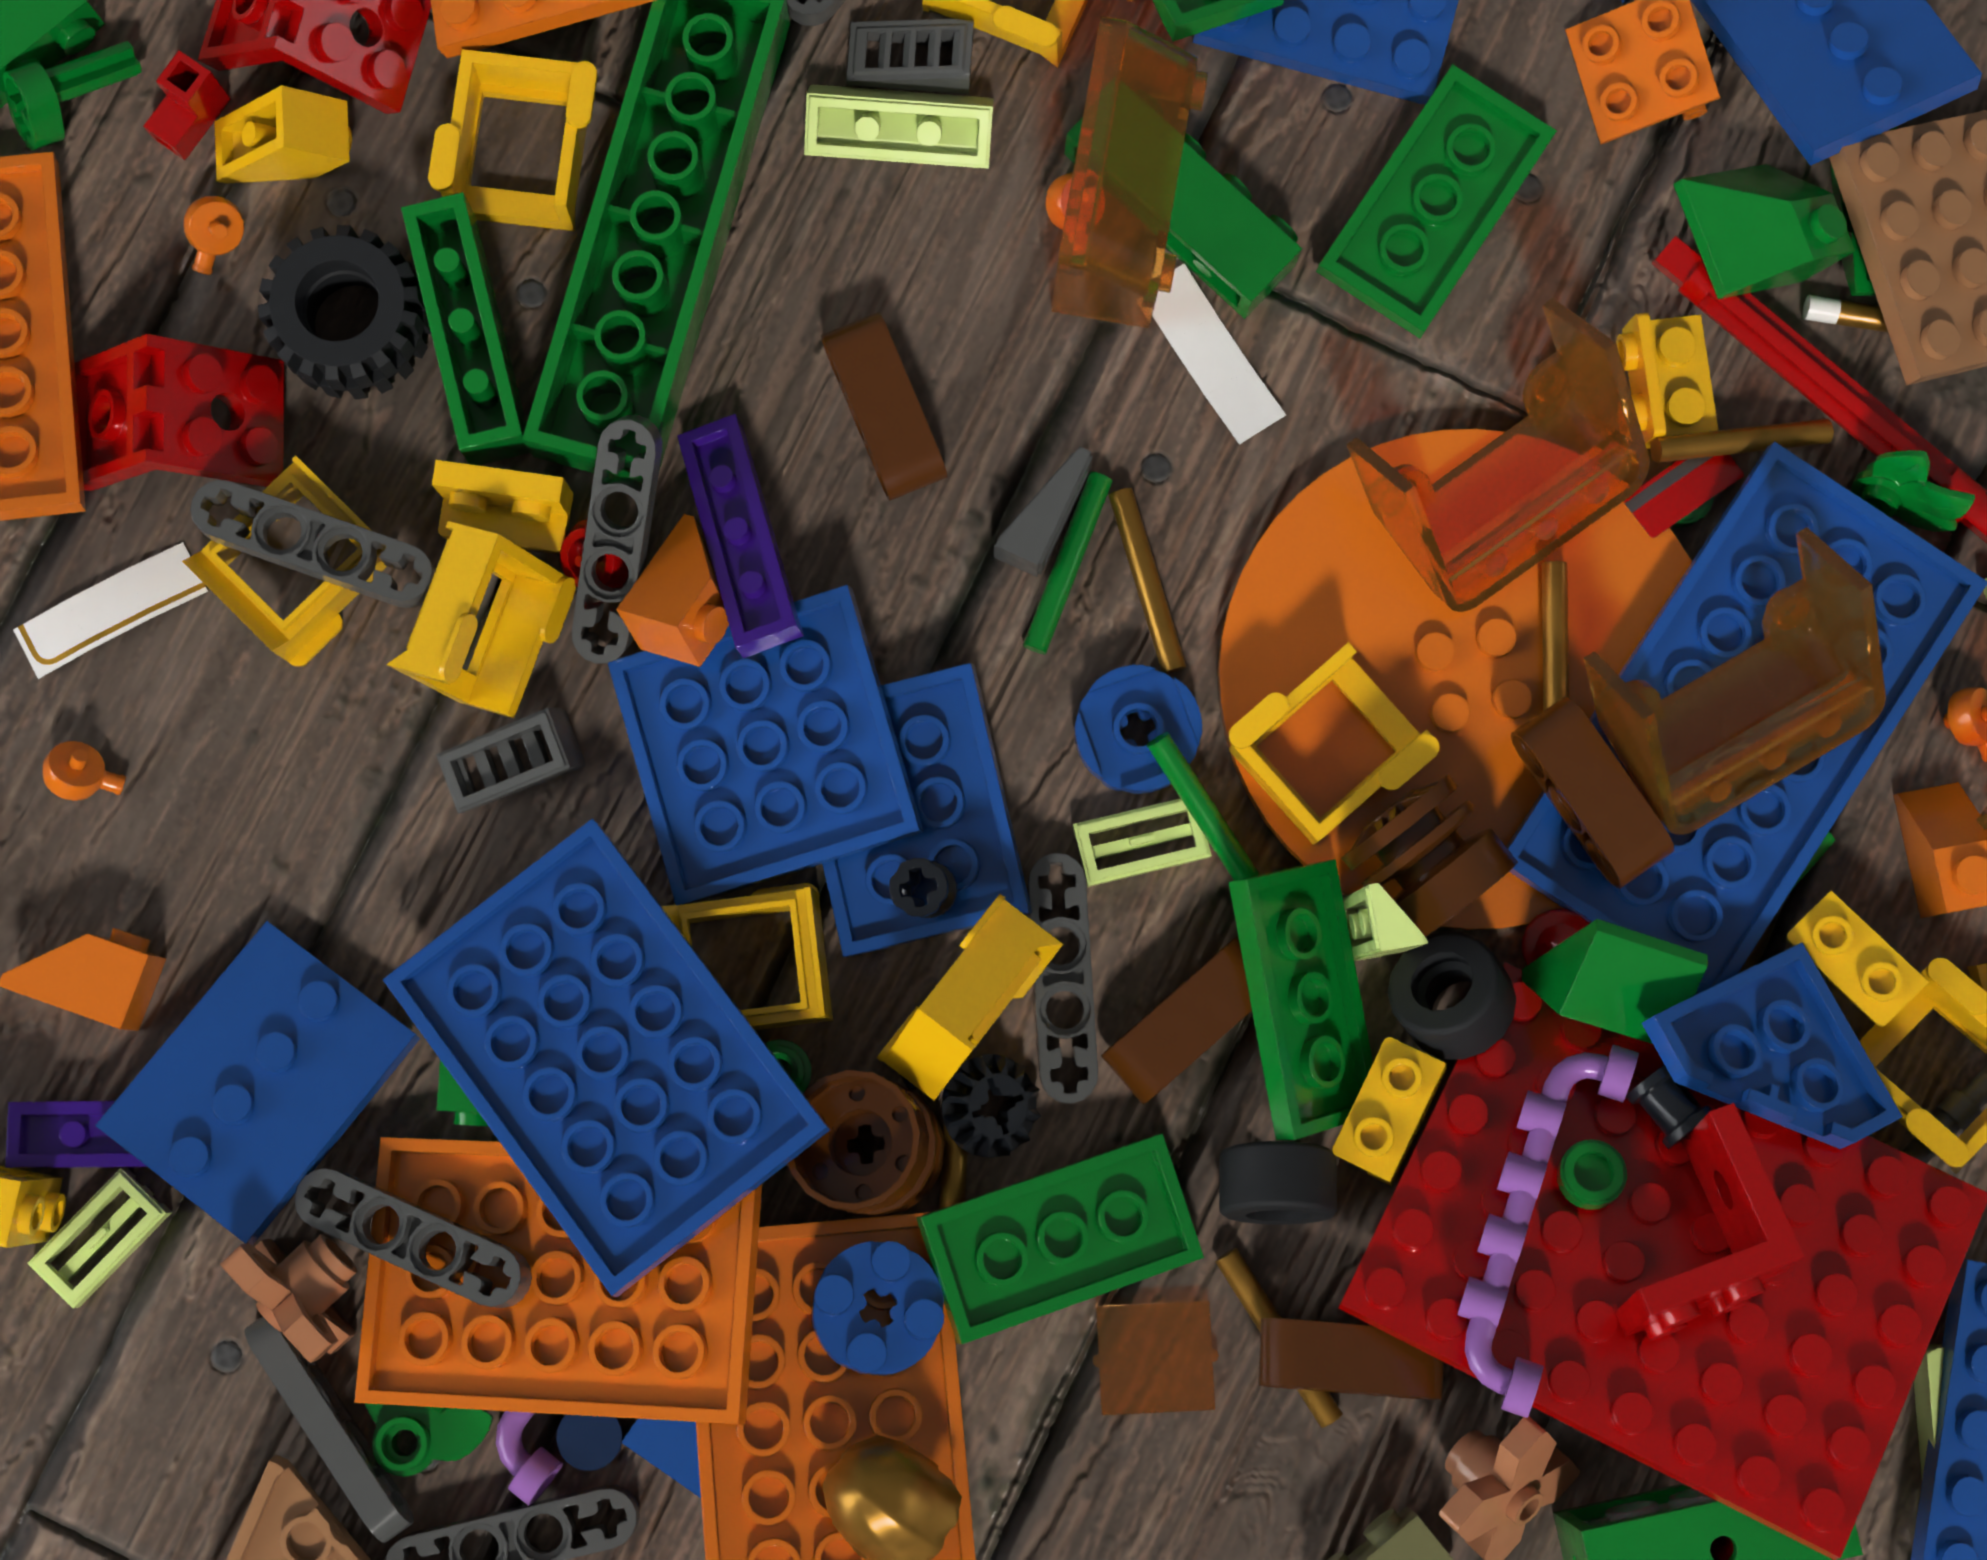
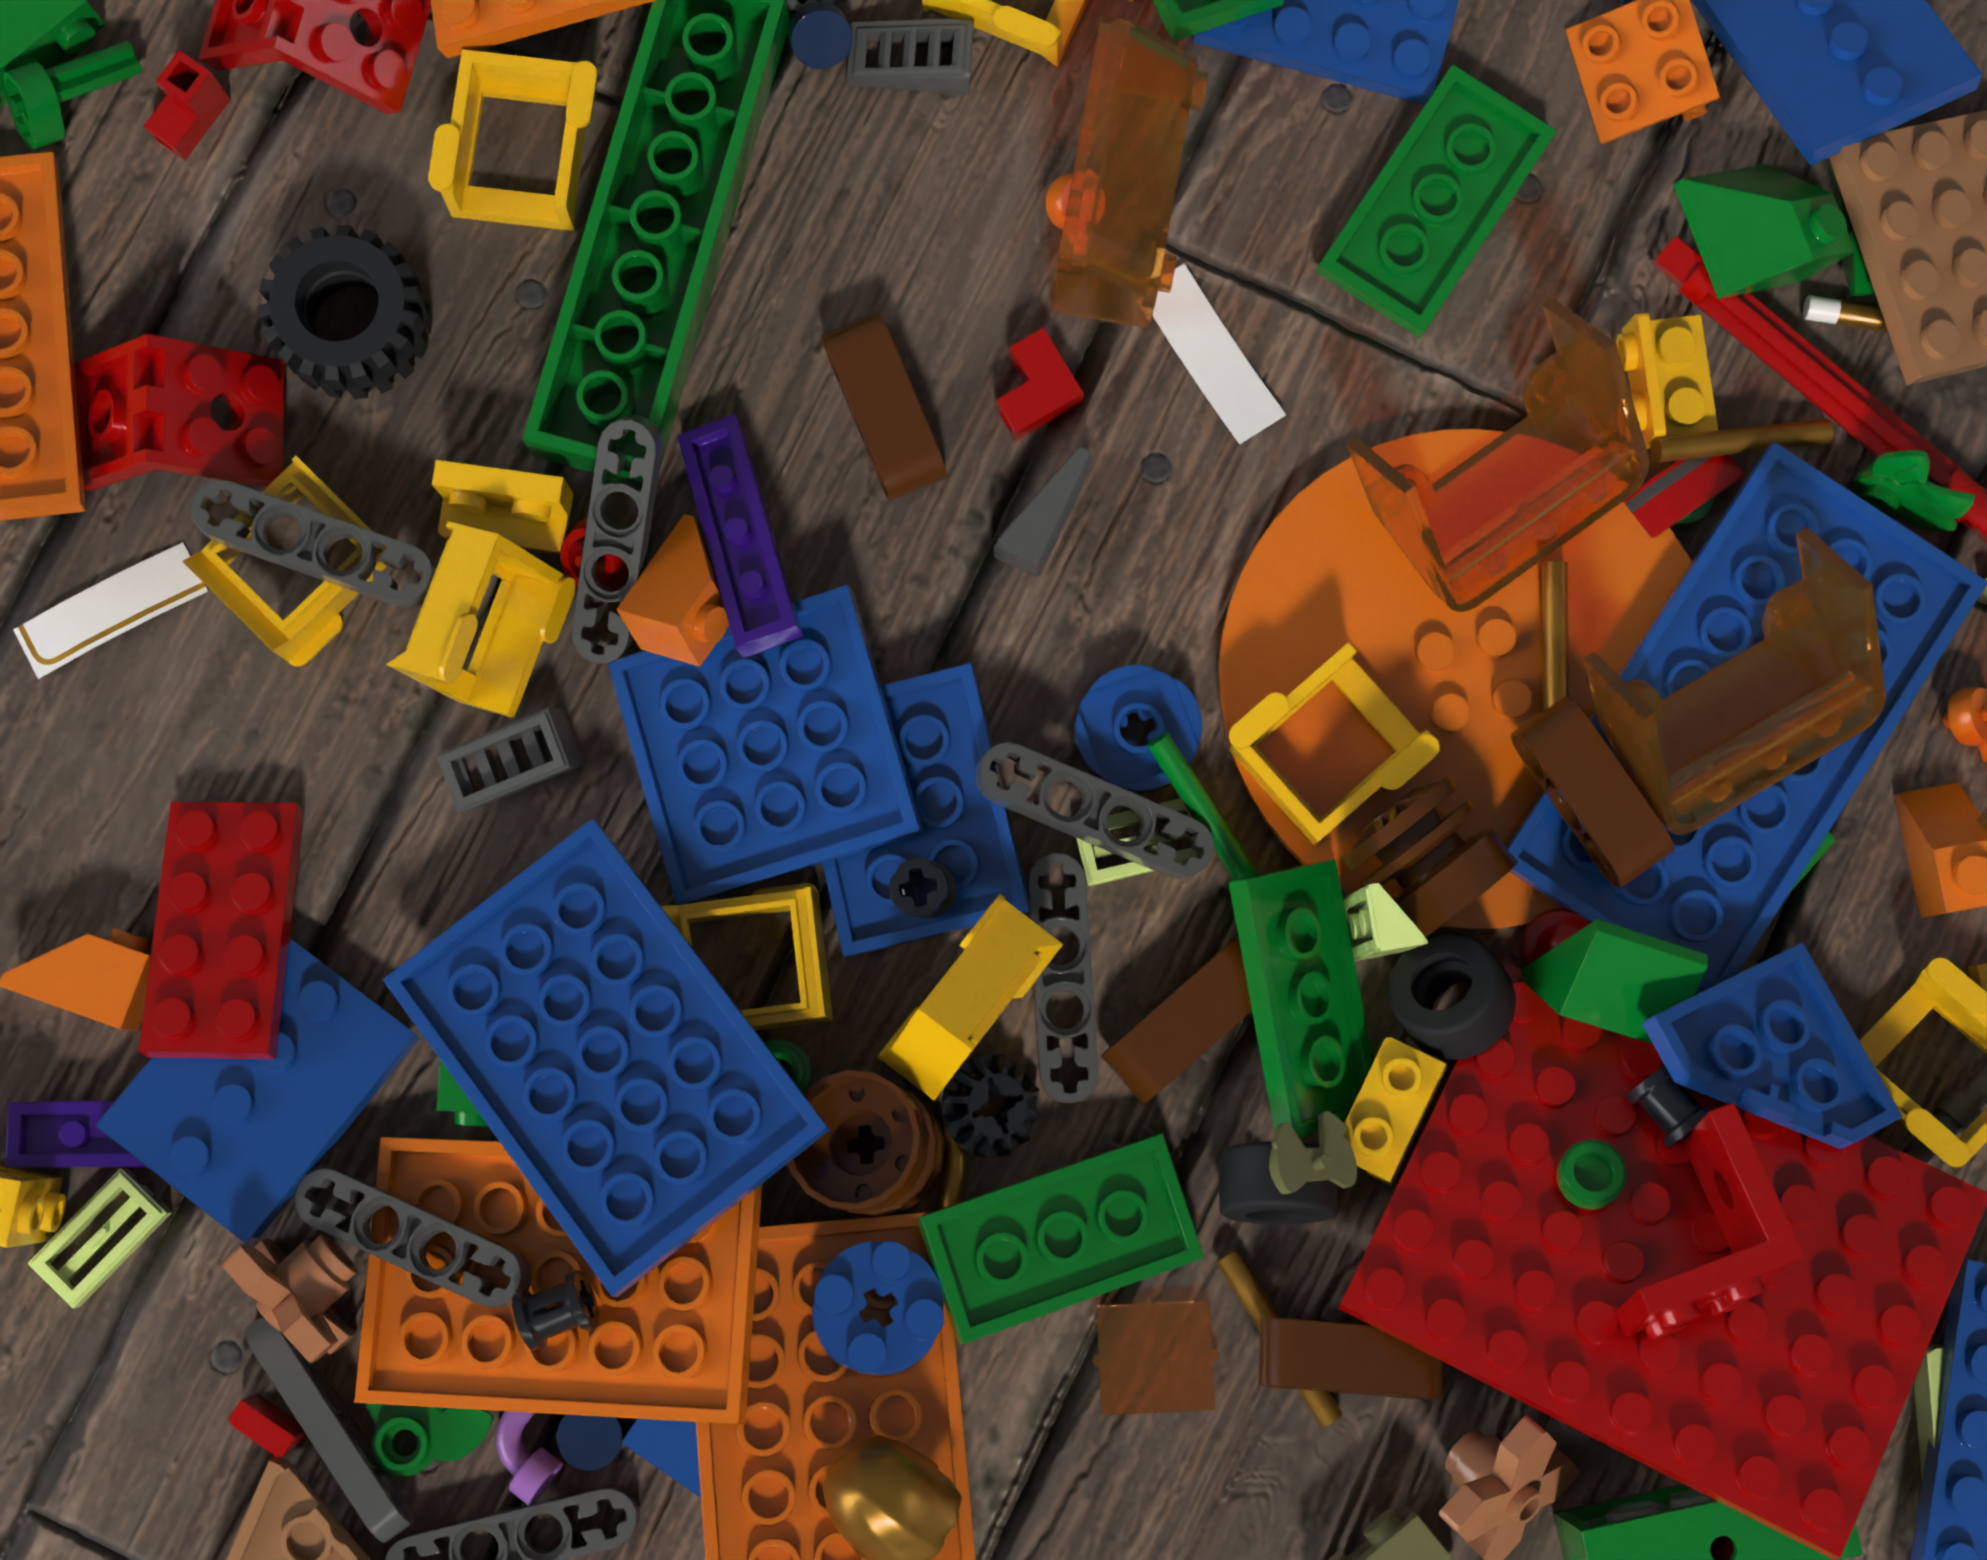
(78, 771): orange piece -> none
(213, 229): orange piece -> none
(222, 930): none -> red plate
(267, 1425): none -> red tile
(282, 137): yellow slope -> none
(466, 329): green brick -> none
(555, 1310): none -> black bush
(820, 35): none -> dark blue tile
(898, 126): yellowish green slope -> none
(1047, 386): none -> red piece
(1067, 563): green bar -> none
(1097, 802): none -> dark grey beam
(1147, 580): pearl gold bar -> none
(1222, 231): green brick -> none
(1294, 1165): none -> olive piece
(1505, 1236): medium lavender bar -> none
(1857, 959): yellow bracket -> none

